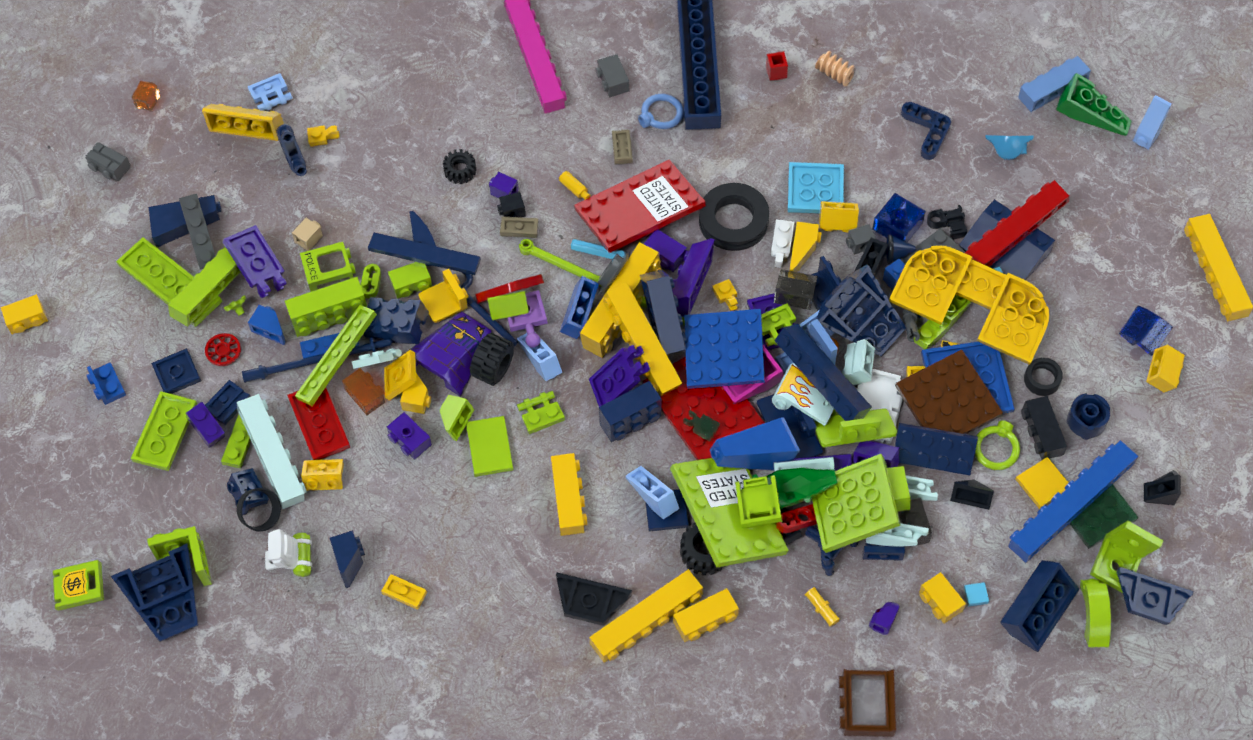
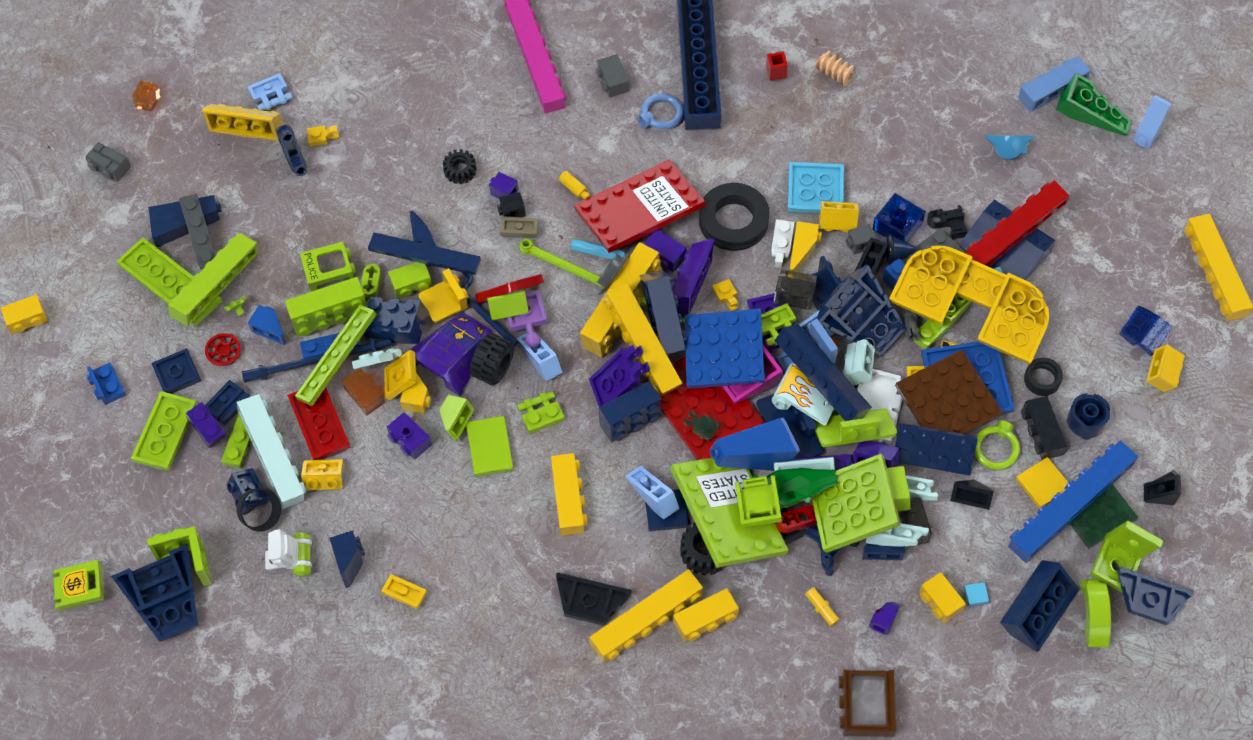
(255, 260): dark purple tile -> none
(307, 234): tan brick -> none
(579, 307): blue brick -> none
(622, 147): dark tan plate -> none
(933, 124): dark blue beam -> none

